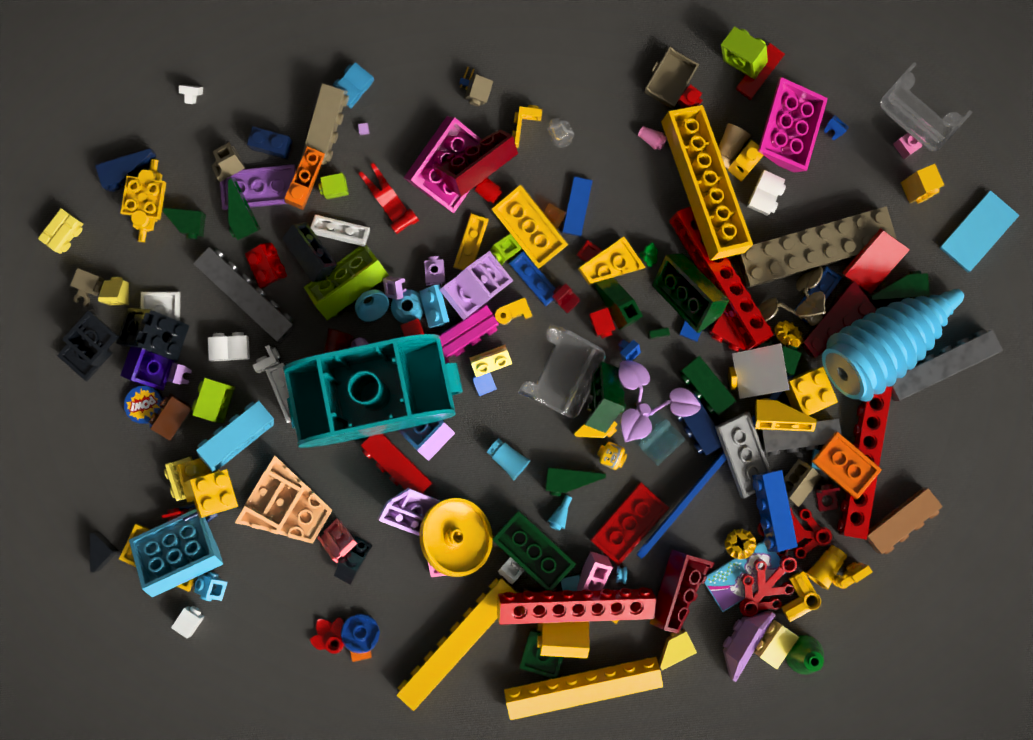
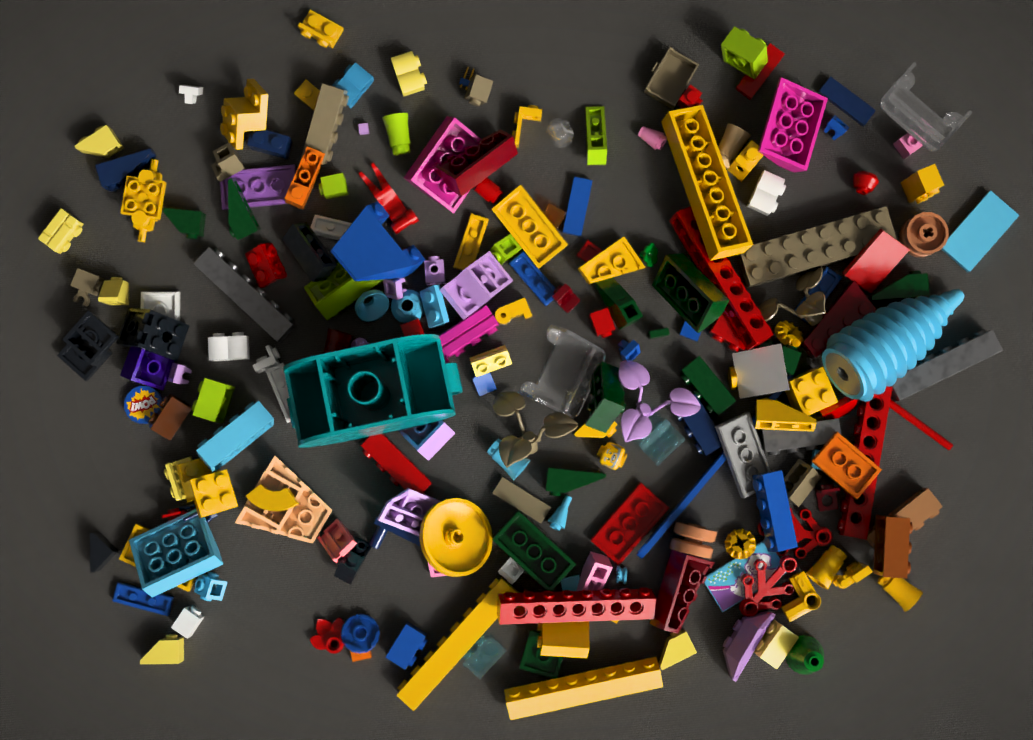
(100, 143): none -> light yellow slope
(138, 598): none -> blue tile
(166, 651): none -> light yellow slope
(244, 113): none -> yellow bracket
(272, 500): none -> yellow tile
(308, 94): none -> yellow plate
(321, 29): none -> yellow bracket
(371, 252): none -> blue wedge
(382, 530): none -> dark blue piece
(398, 132): none -> lime plant
(406, 645): none -> blue brick
(408, 74): none -> light yellow brick
(484, 656): none -> clear light blue bracket
(516, 449): none -> dark tan plant
(521, 500): none -> dark tan tile
(596, 135): none -> lime slope
(693, 539): none -> nougat wheel
(839, 409): none -> red tile
(847, 101): none -> dark blue tile
(865, 182): none -> red cone
(892, 546): none -> dark orange brick
(901, 591): none -> yellow plant
(920, 425): none -> red bar
(926, 224): none -> nougat wheel

